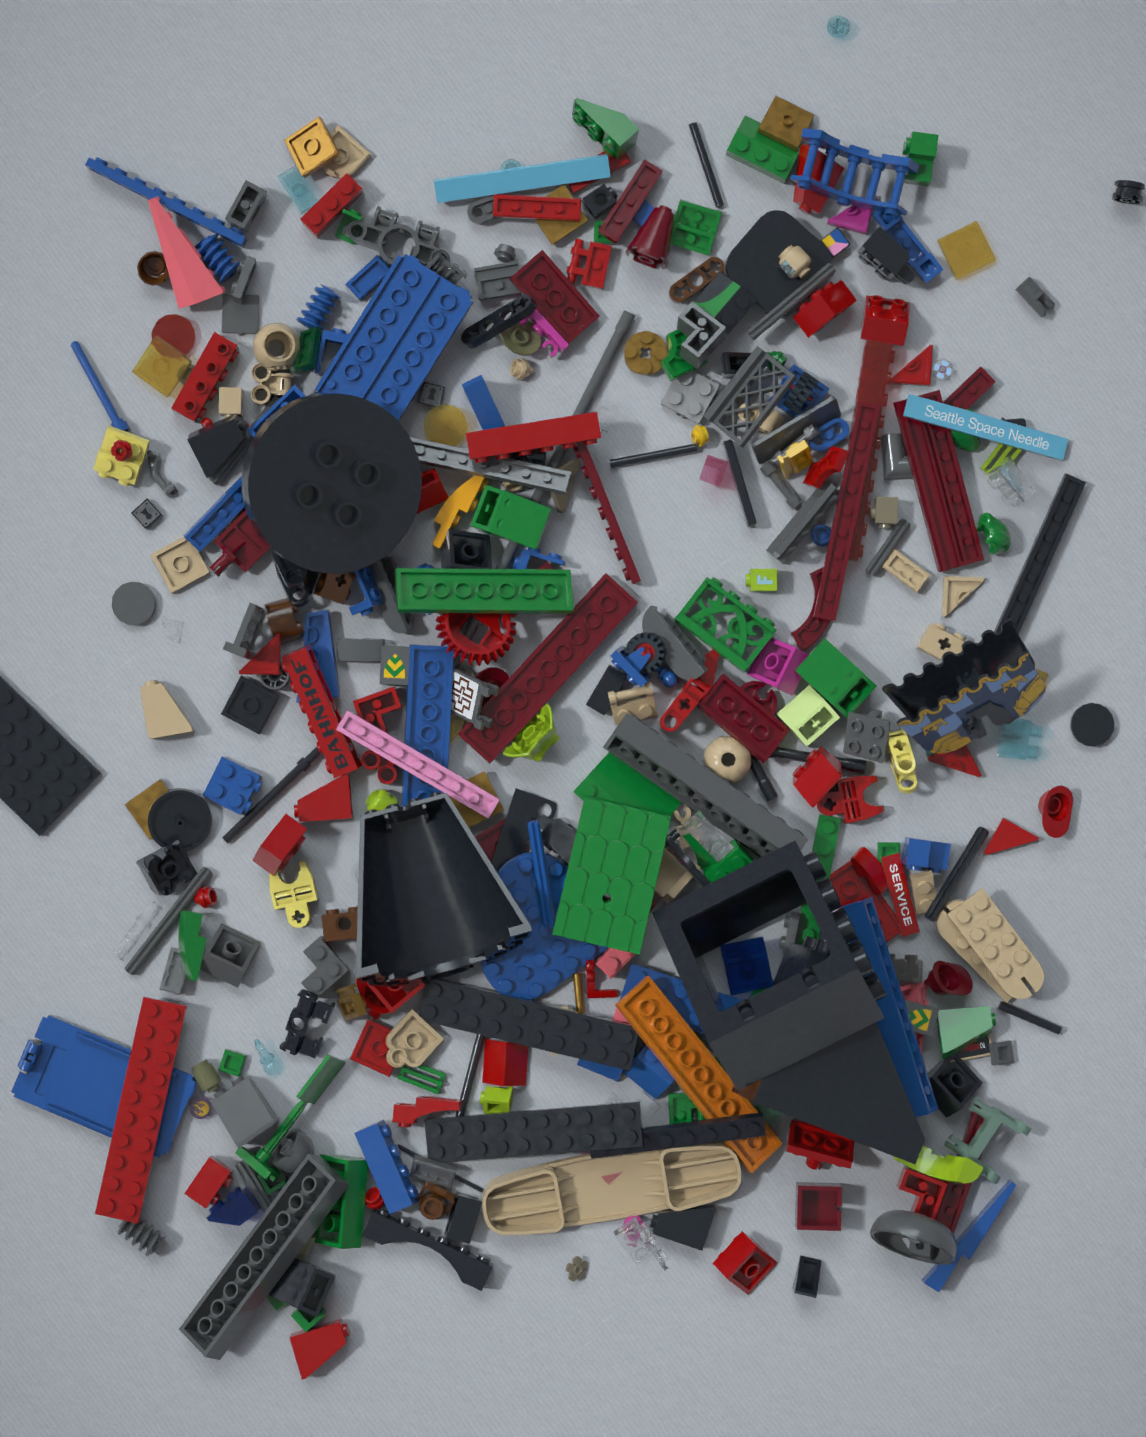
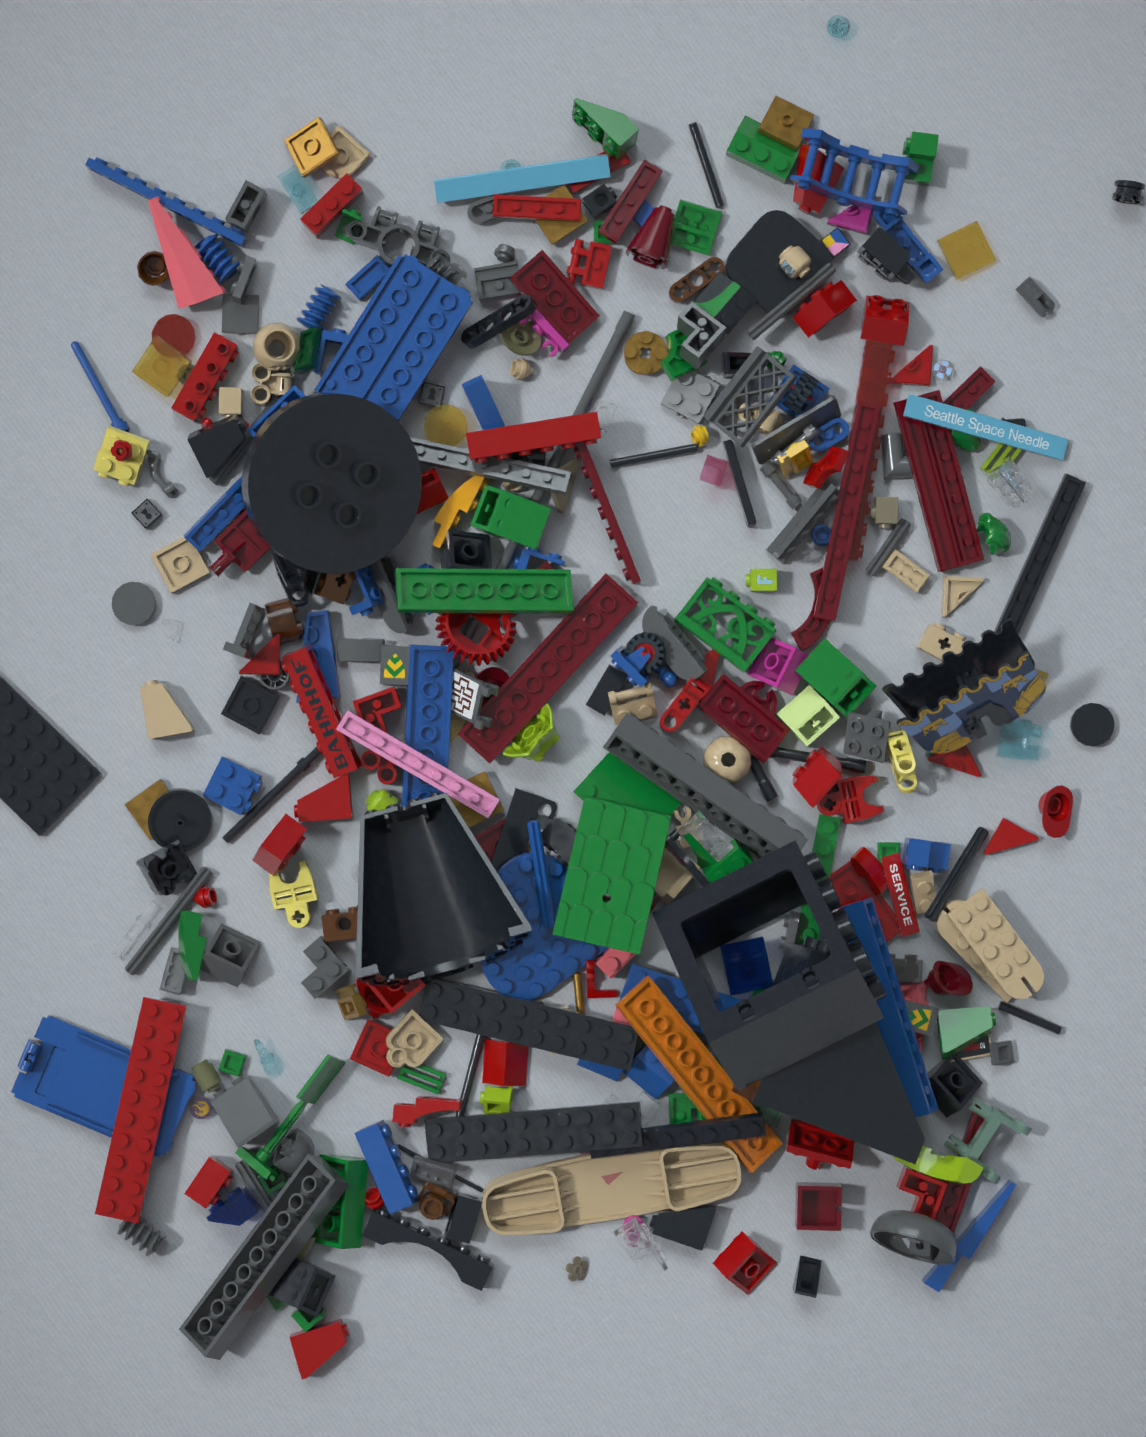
(305, 1010): black piece -> none

